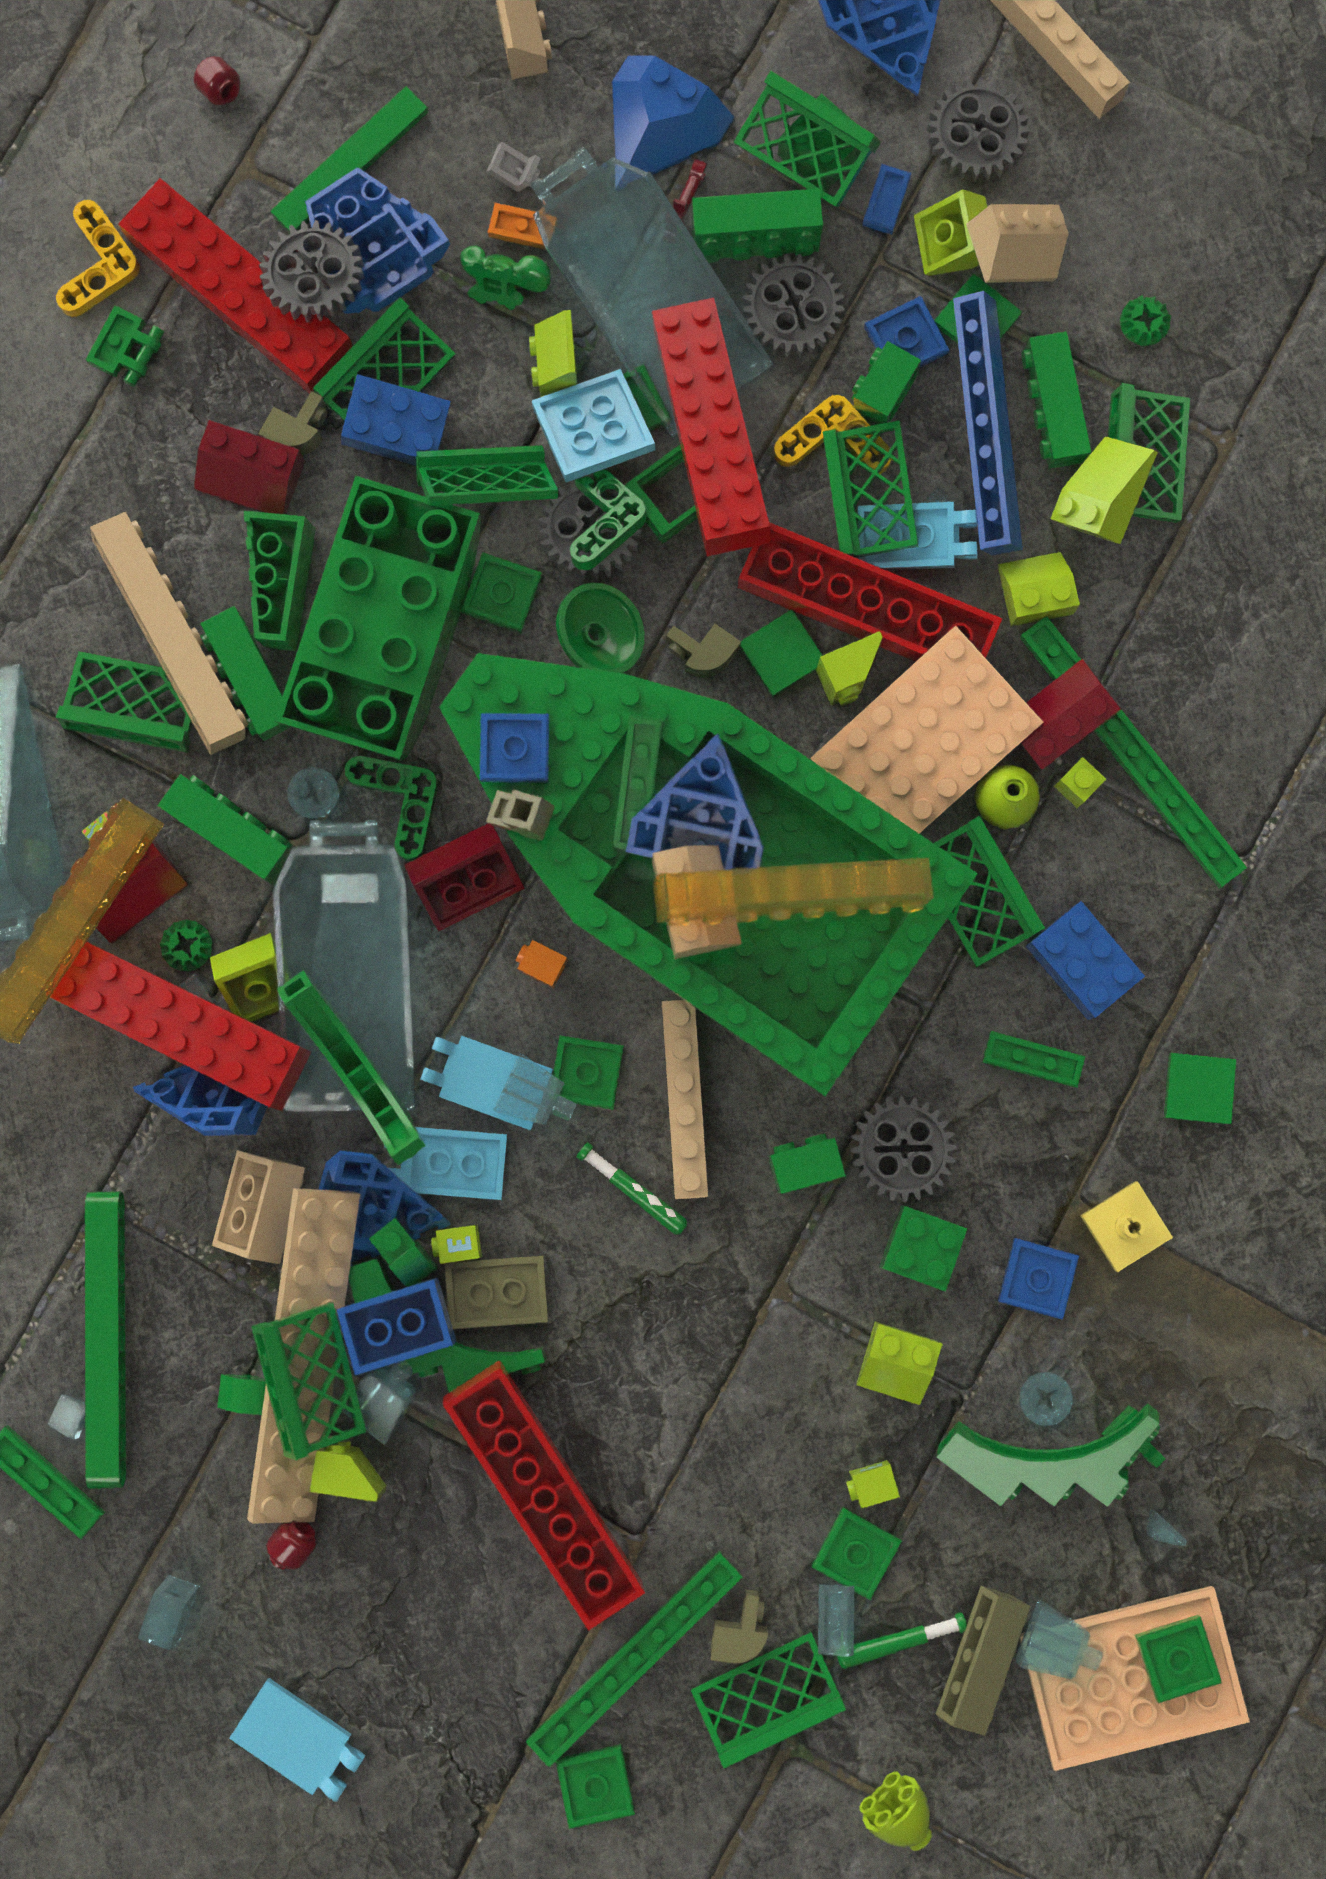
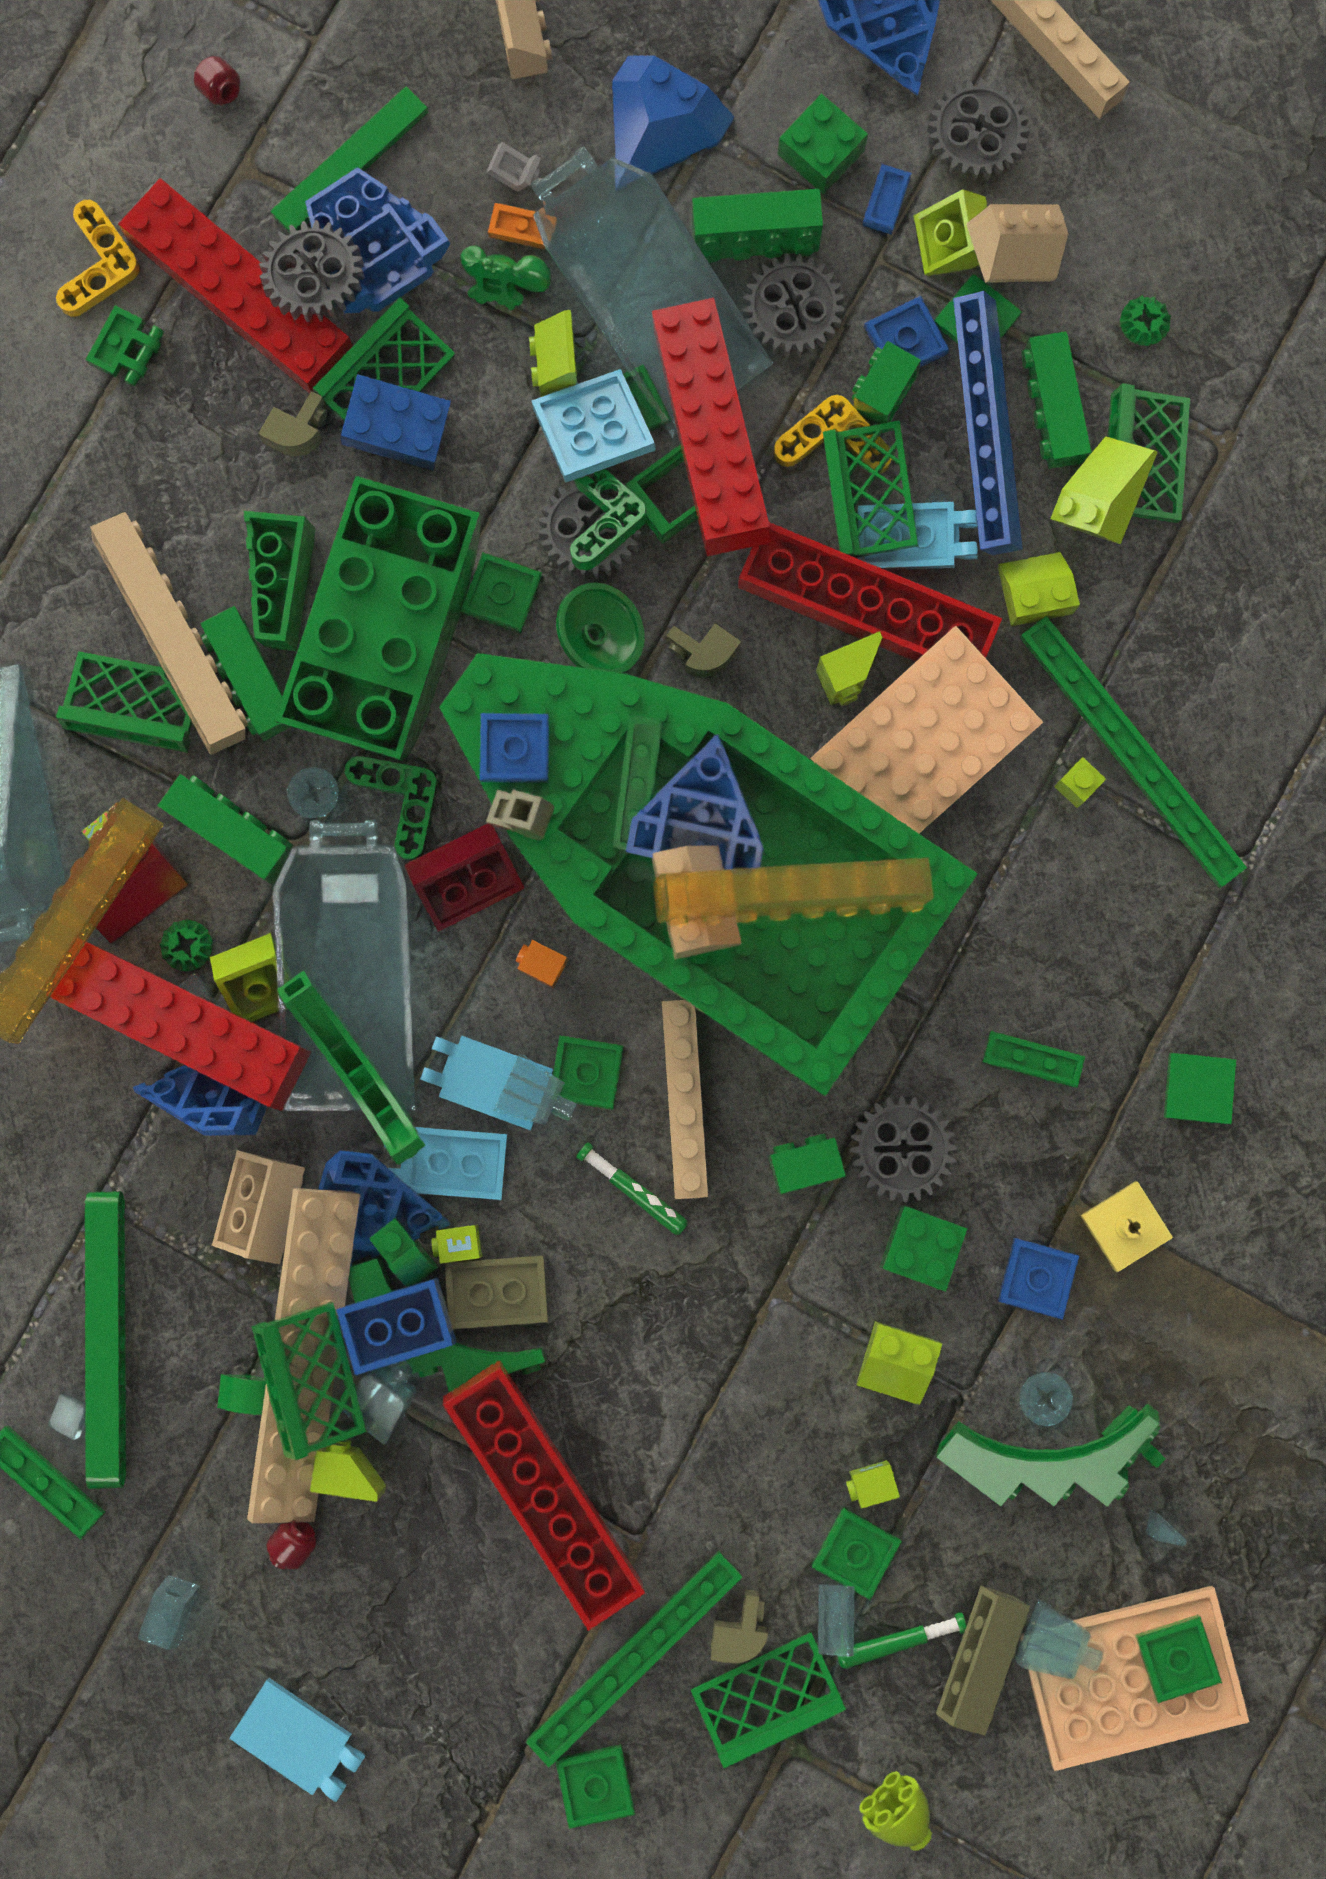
(247, 469): dark red slope -> none
(476, 467): green fence -> none
(694, 181): dark red bar -> none
(781, 653): green tile -> none
(820, 114): green fence -> none
(998, 805): lime piece -> none
(1006, 883): green fence -> none
(1070, 712): dark red slope -> none
(1085, 961): blue brick -> none

